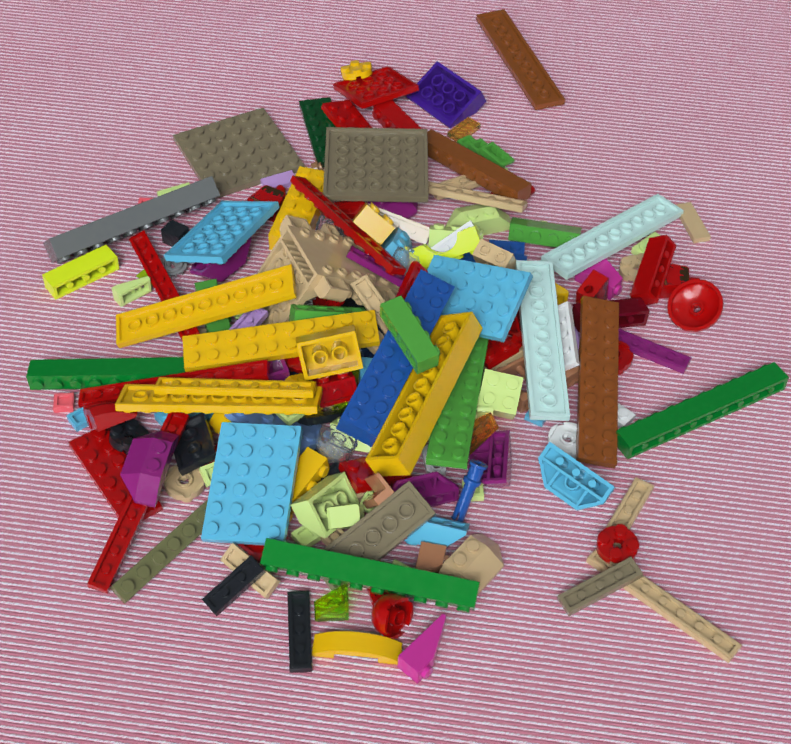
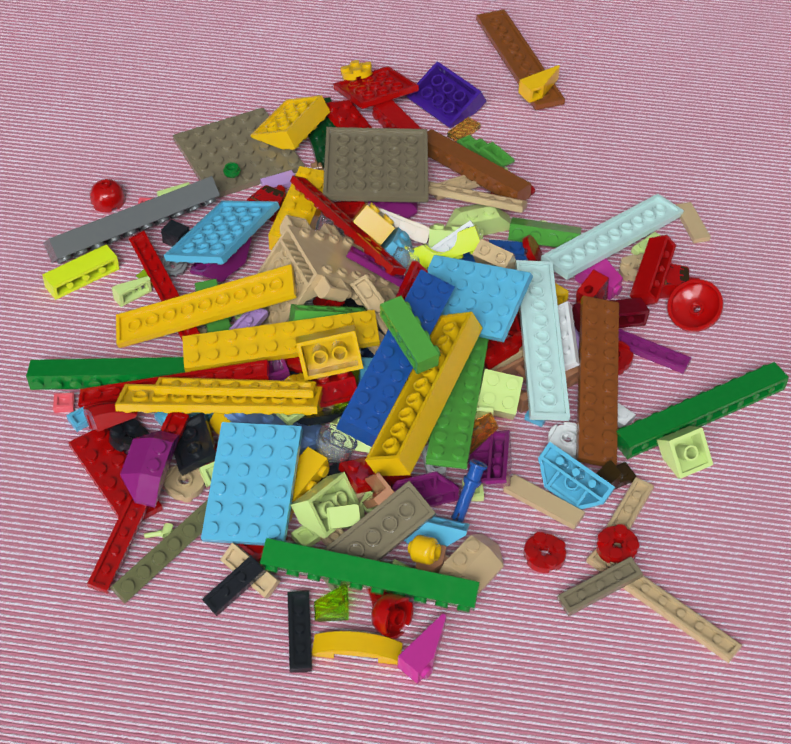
(107, 195): none -> red cylinder
(167, 529): none -> yellowish green hand
(231, 170): none -> green plate
(292, 122): none -> yellow slope
(424, 549): none -> yellow head
(533, 250): none -> red tile
(537, 85): none -> yellow slope
(544, 502): none -> tan tile
(547, 542): none -> red plate
(617, 475): none -> dark brown slope
(685, 451): none -> yellowish green slope

